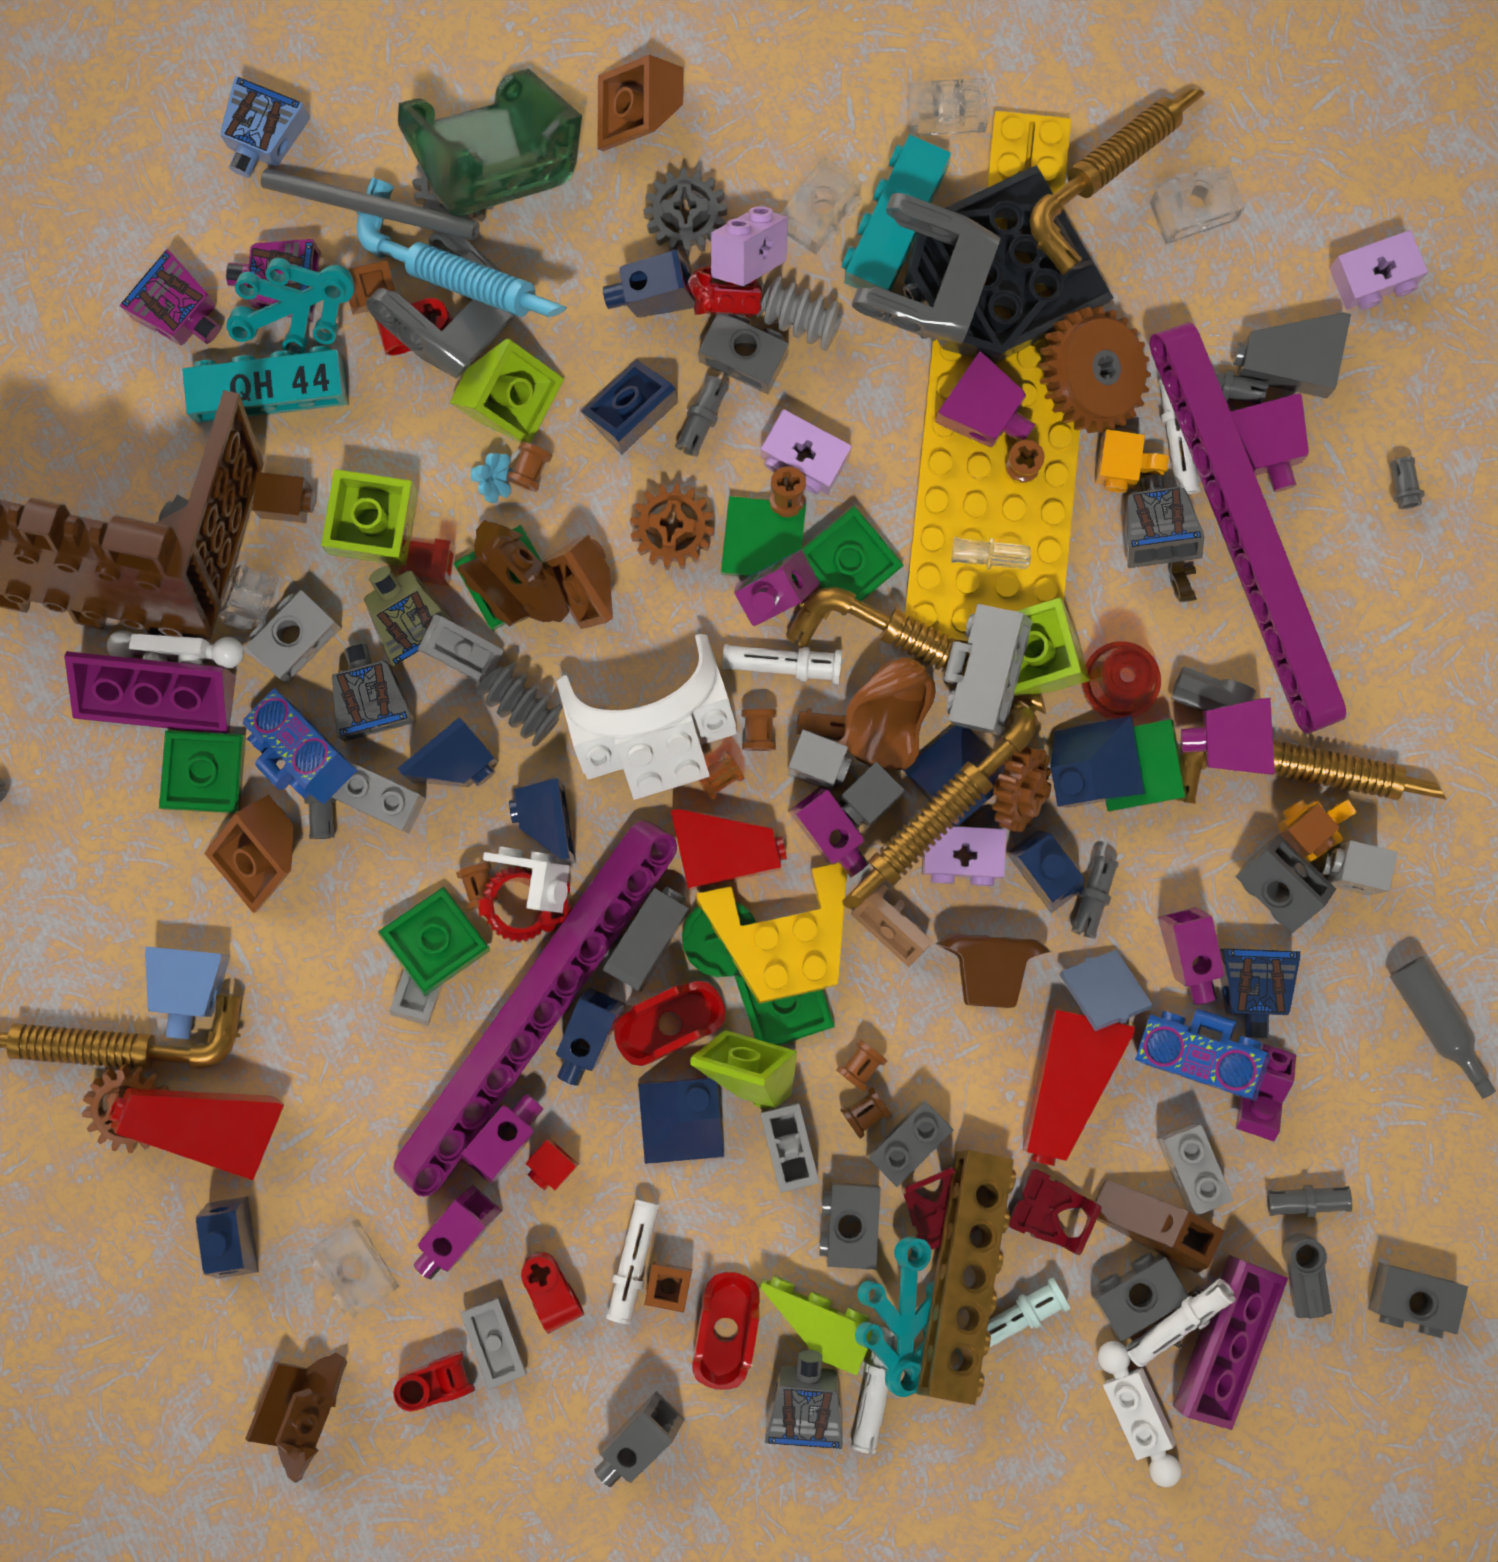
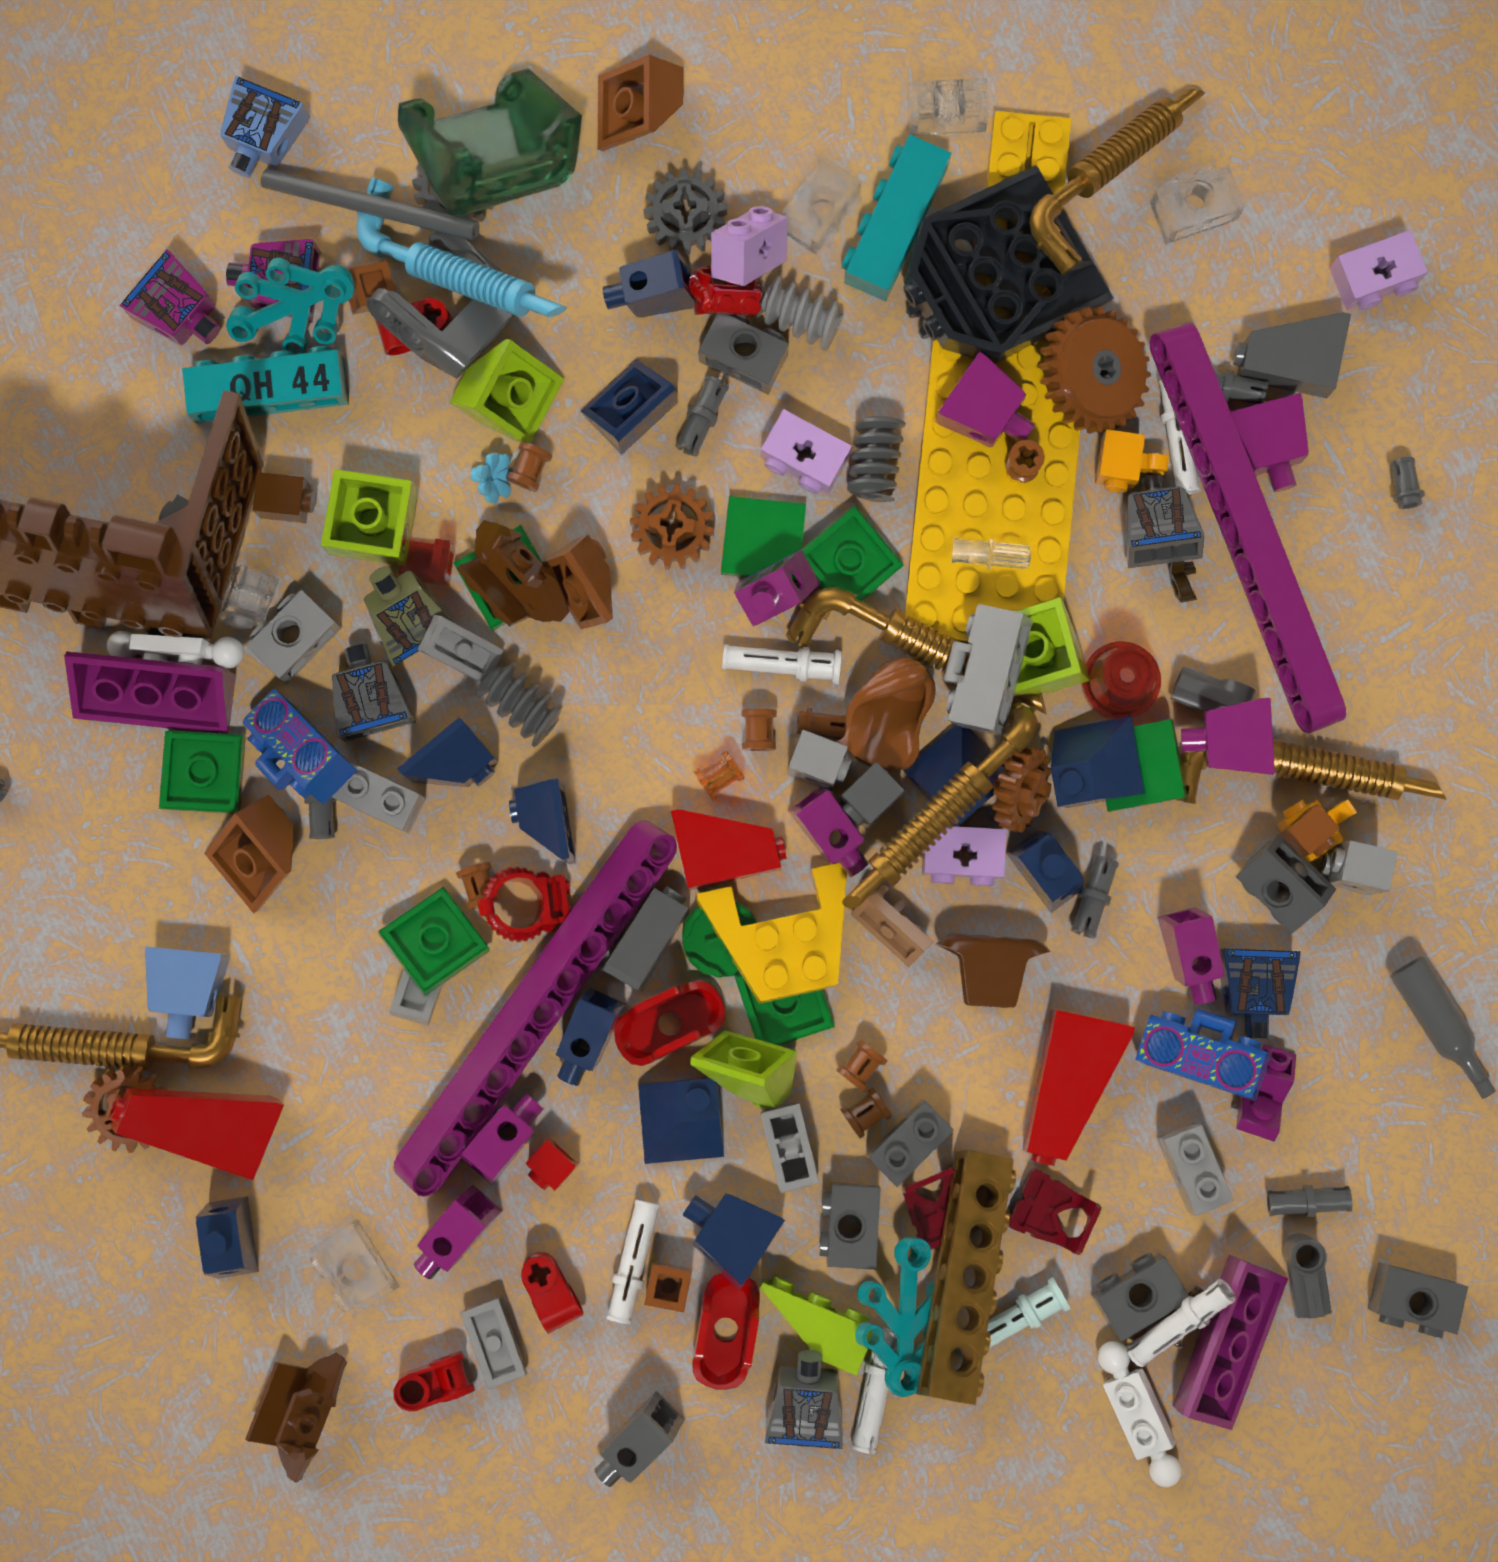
(548, 879): white bracket -> none
(657, 741): white piece -> none
(732, 1234): none -> dark blue torso
(792, 491): dark orange bush -> none
(873, 458): none -> dark grey piece
(962, 280): dark grey connector -> none
(1105, 990): sand blue piece -> none
(1159, 1226): reddish brown slope -> none

